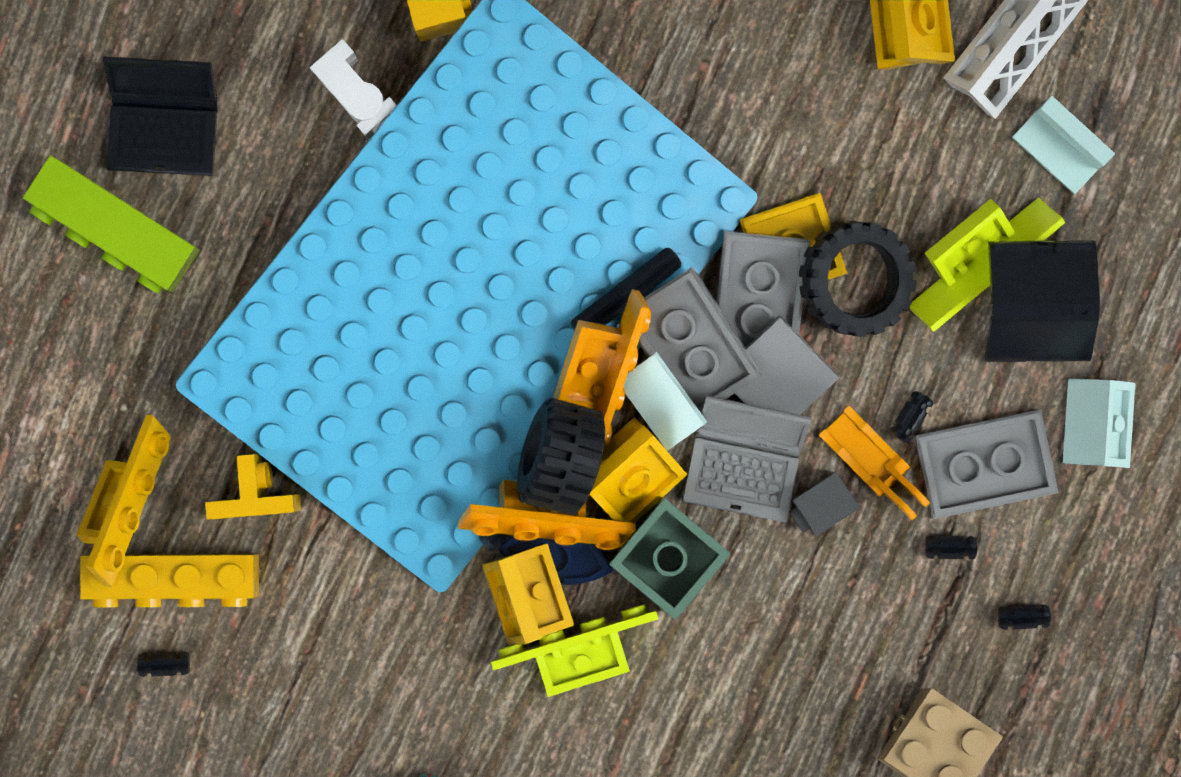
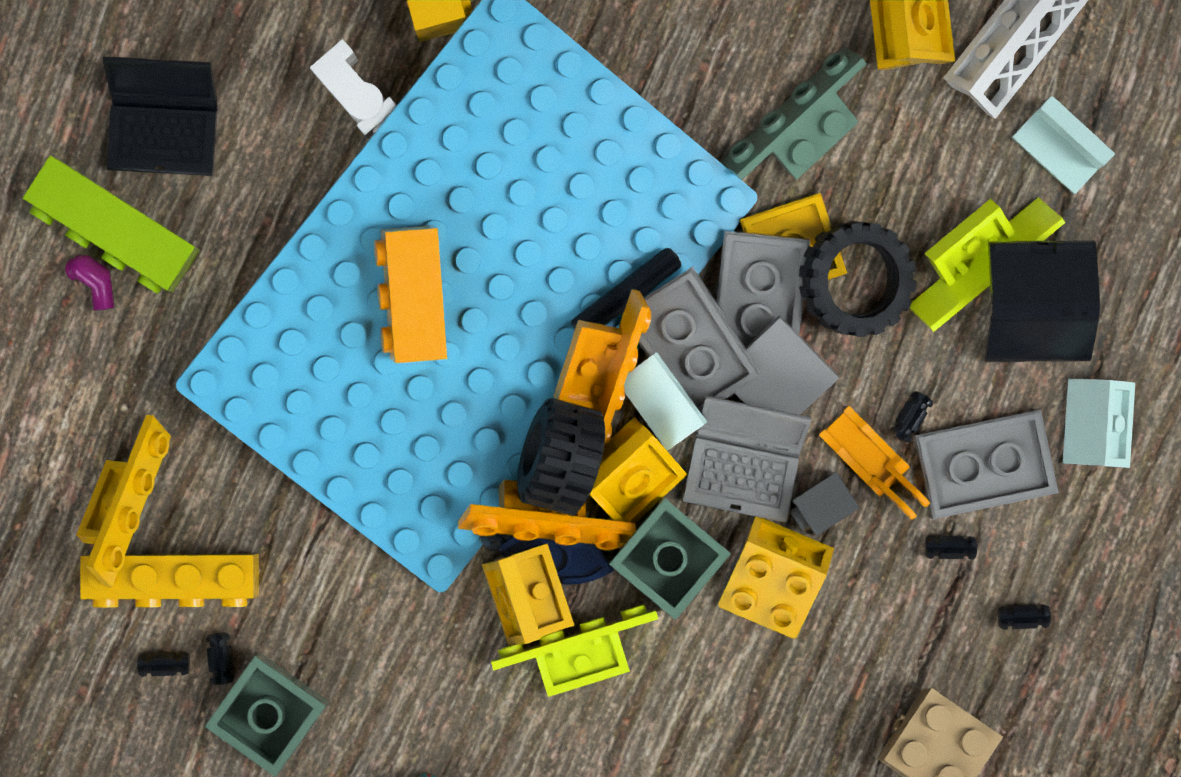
(95, 277): none -> magenta arm
(219, 658): none -> black piece
(253, 478): yellow bracket -> none
(267, 714): none -> sand green brick
(411, 294): none -> light orange brick
(776, 577): none -> yellow bracket
(804, 124): none -> sand green bracket

